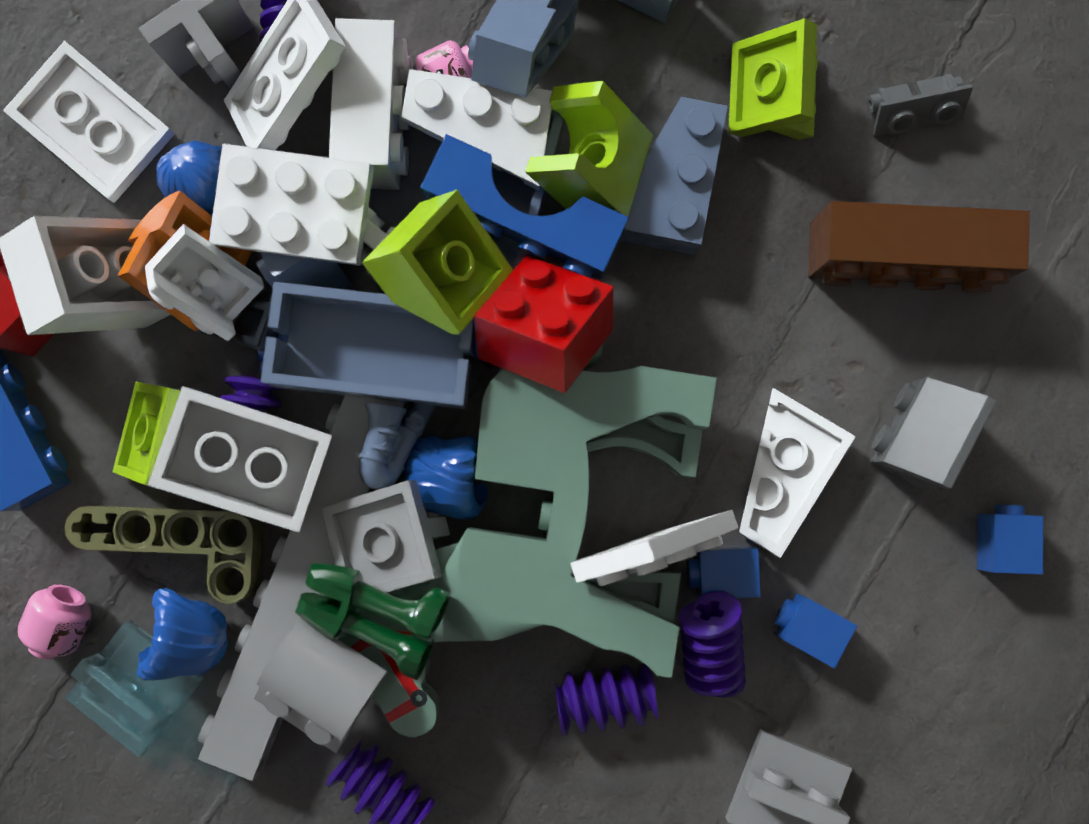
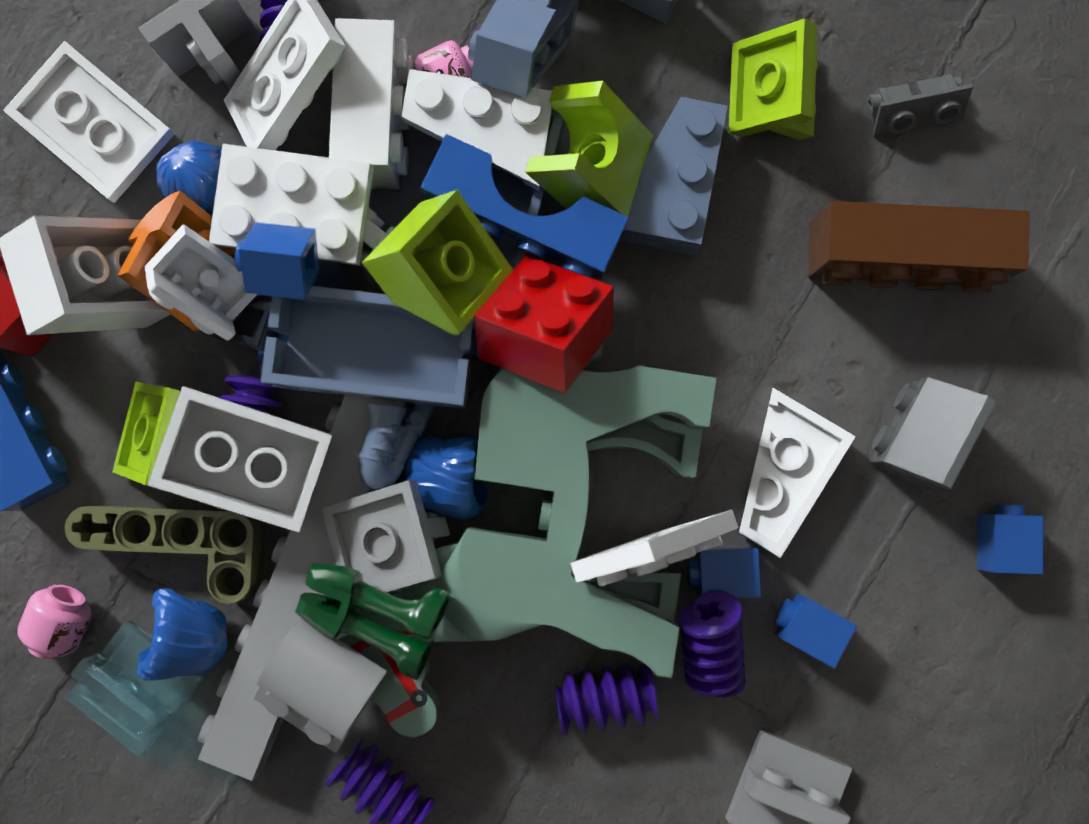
(278, 260): none -> blue brick

